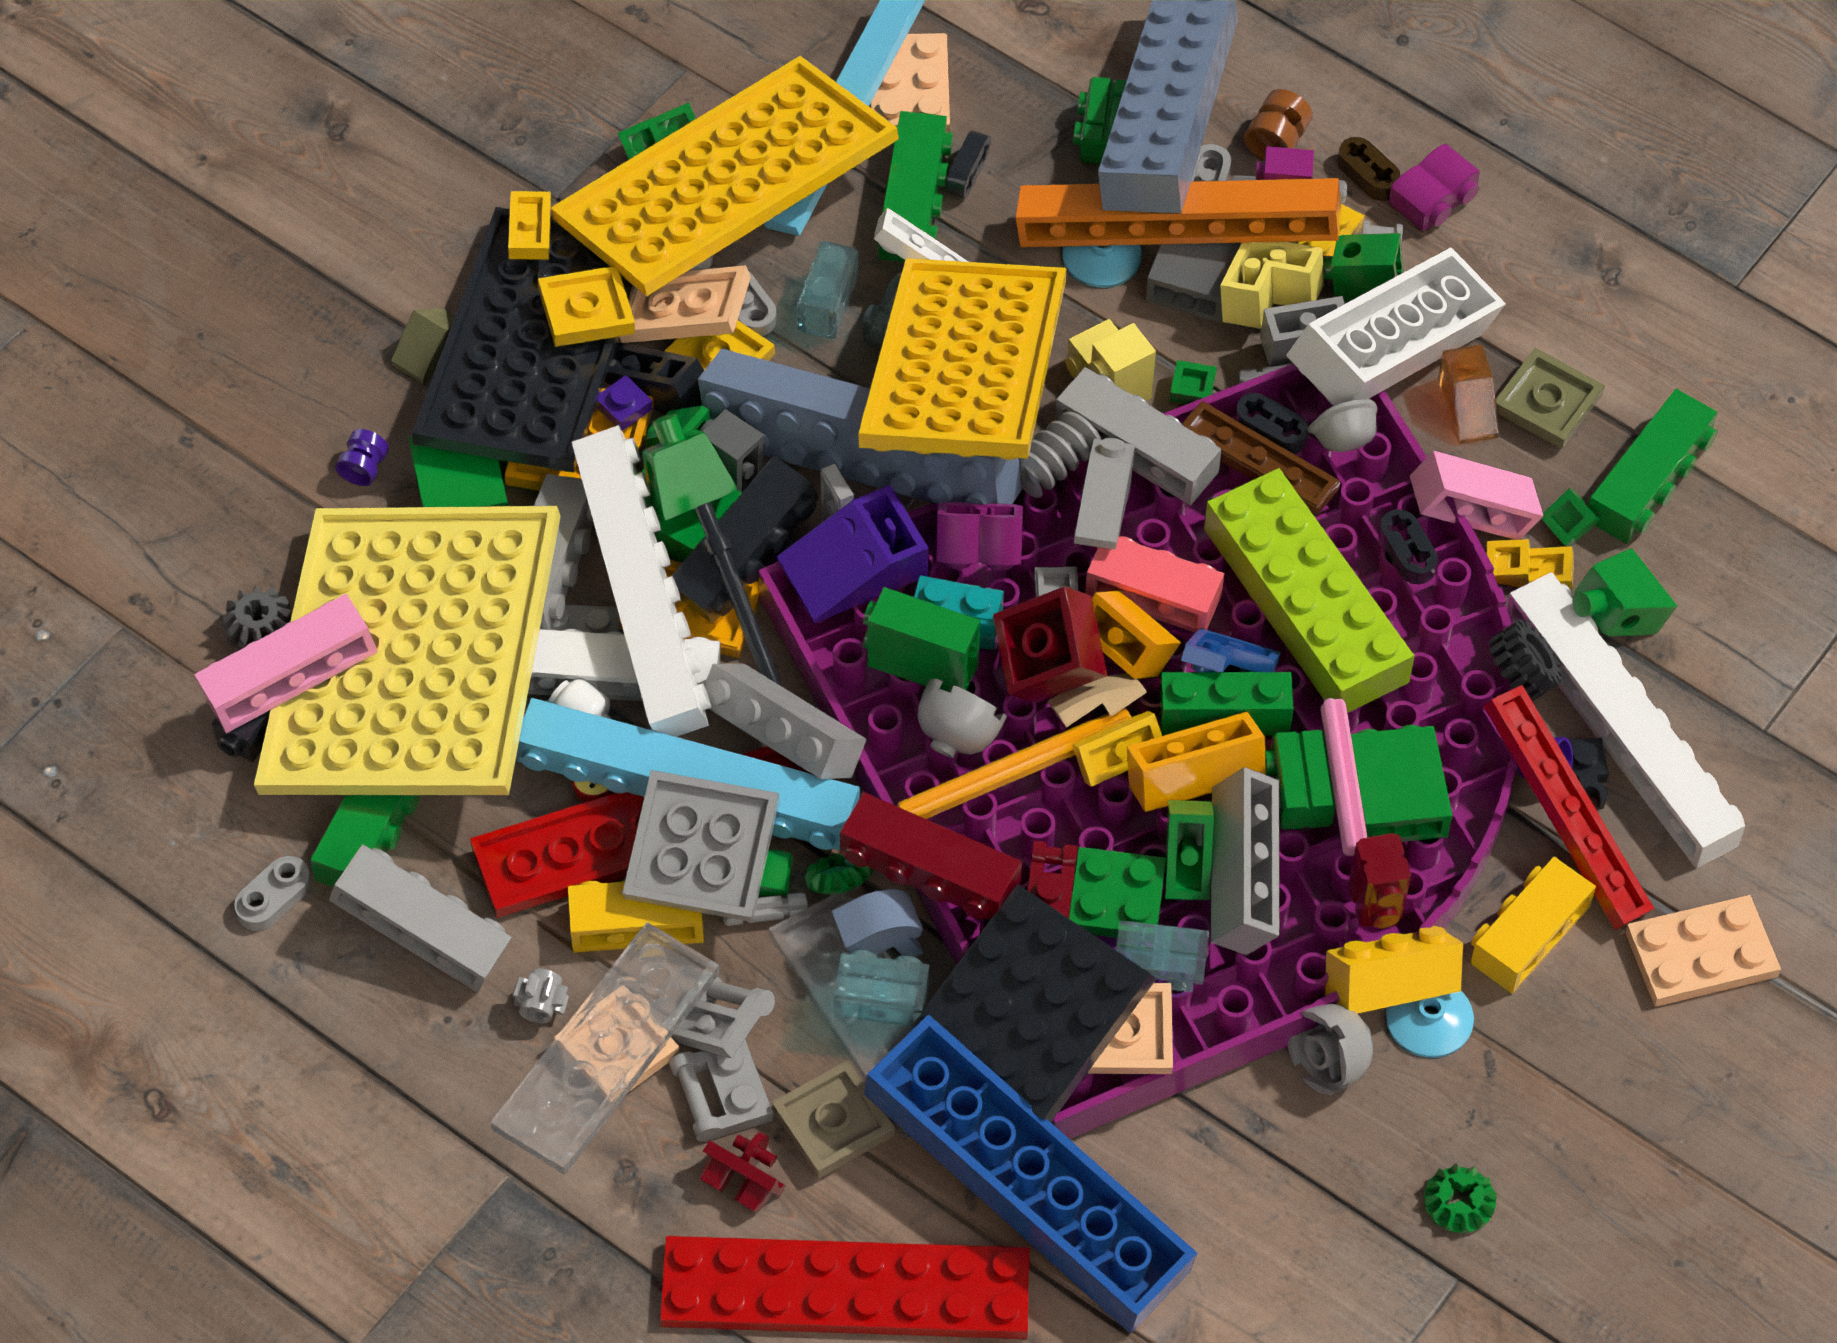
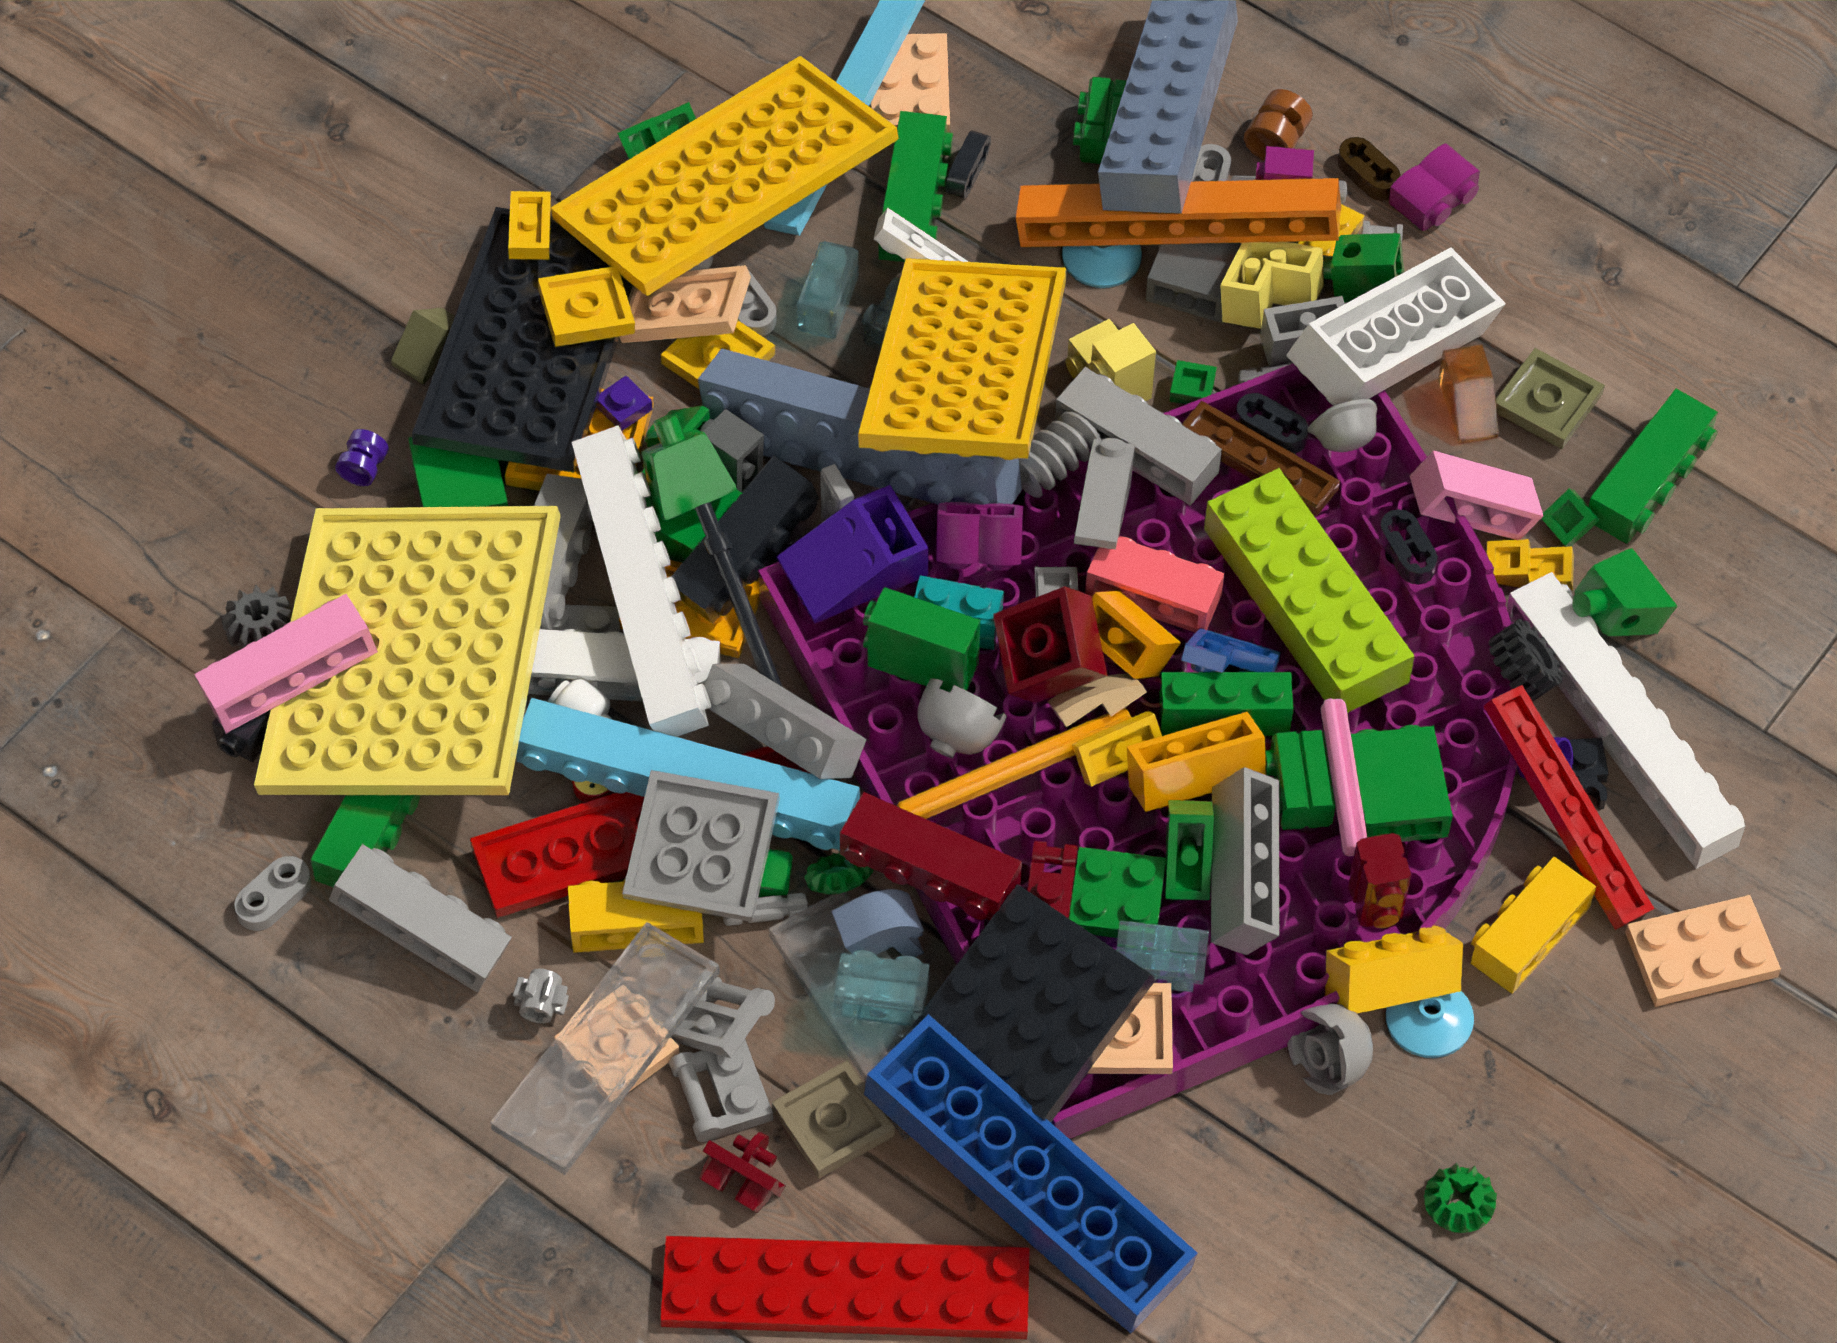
(659, 374): black slope -> none

